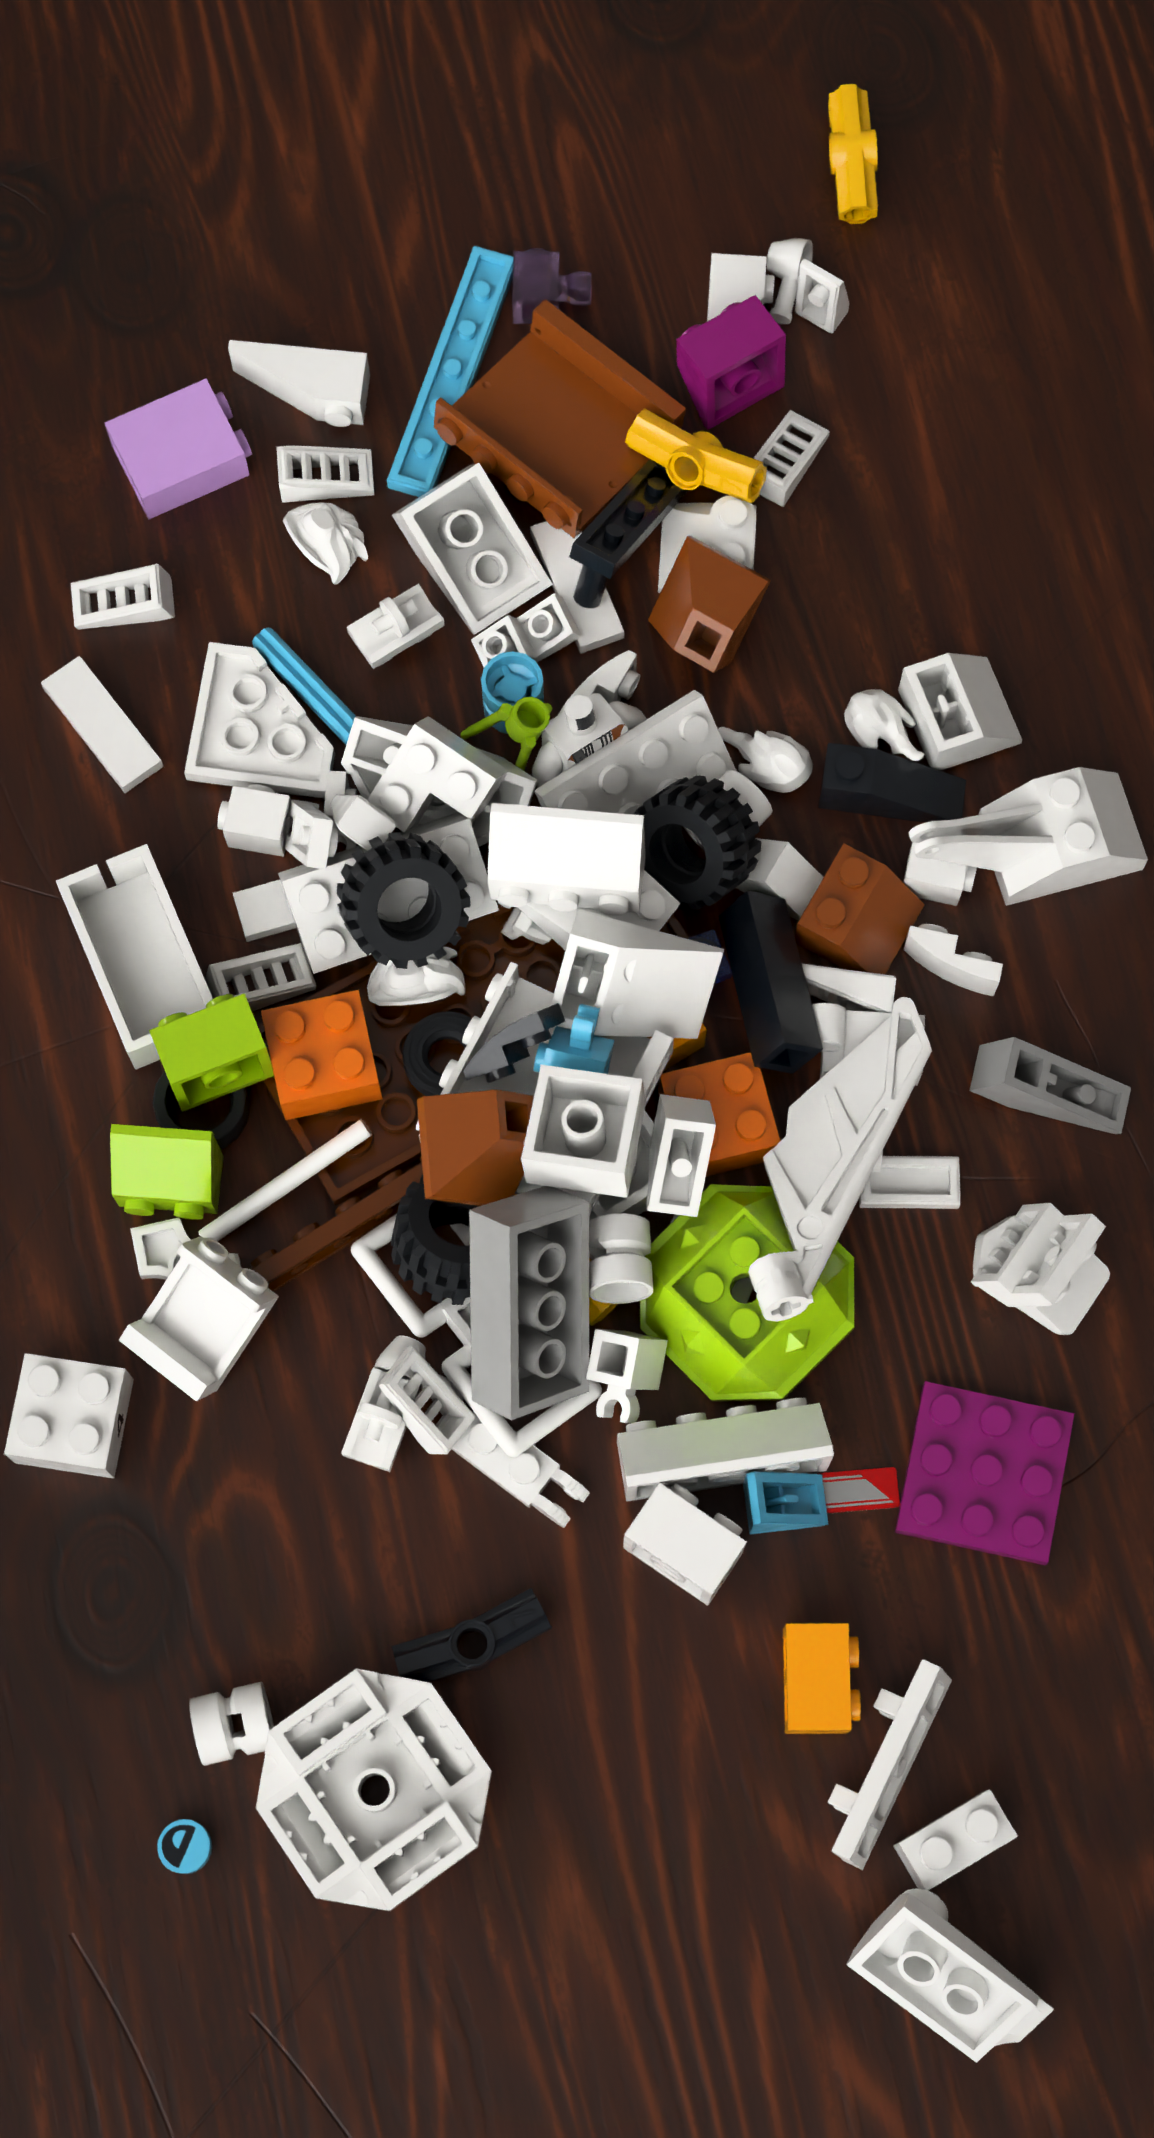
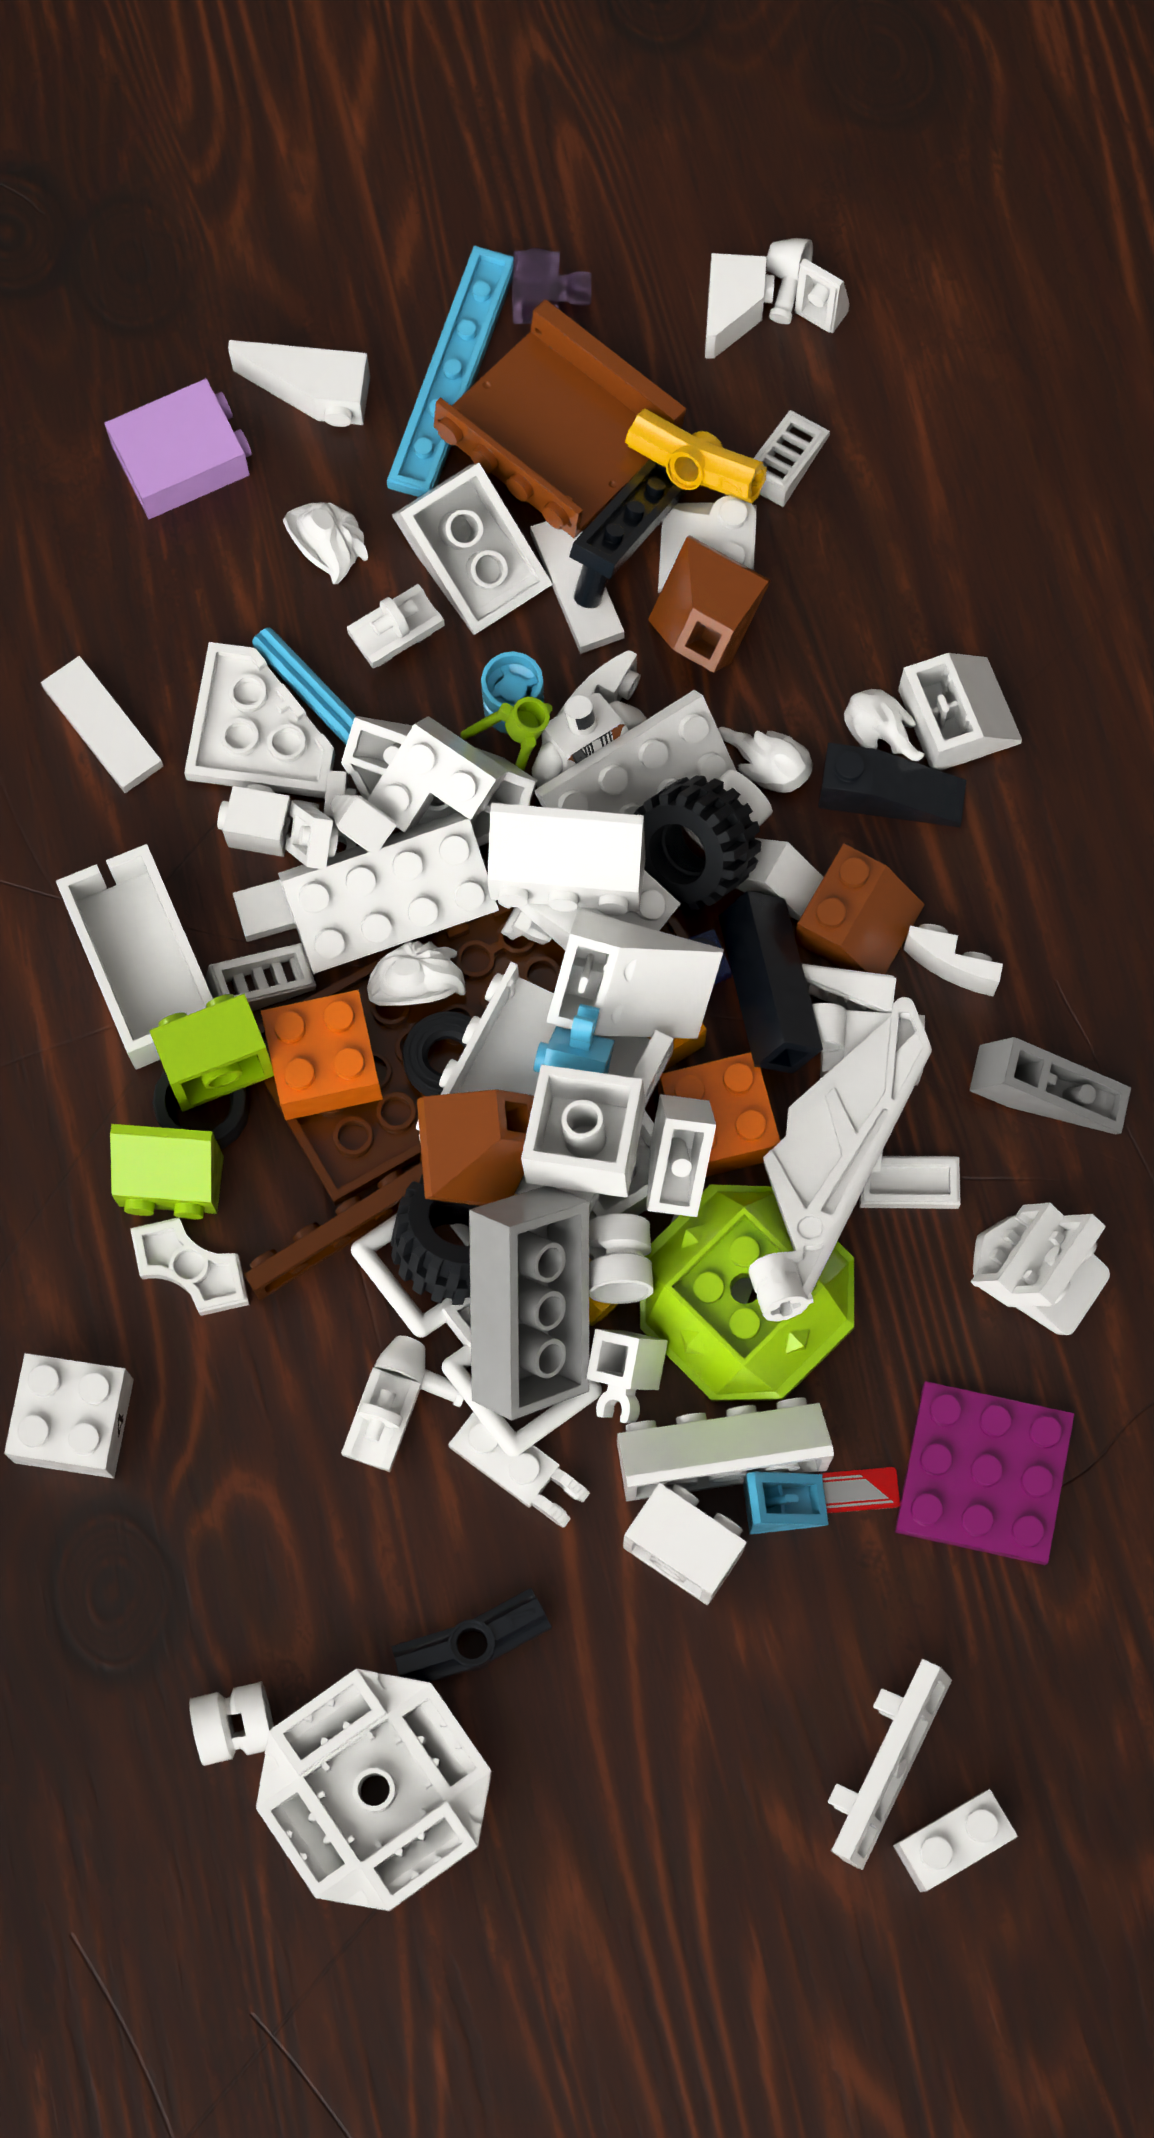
(144, 610): white slope -> none
(184, 1846): medium azure tile -> none
(201, 1318): white panel -> none
(286, 1181): white bar -> none
(310, 457): white slope -> none
(424, 932): black tyre -> none
(456, 1414): white slope -> none
(510, 1045): slope -> none
(534, 633): white slope -> none
(732, 360): magenta slope -> none
(818, 1678): light orange brick -> none
(853, 154): yellow piece -> none
(937, 879): white brick -> none
(945, 1976): white slope -> none
(1043, 835): white slope -> none

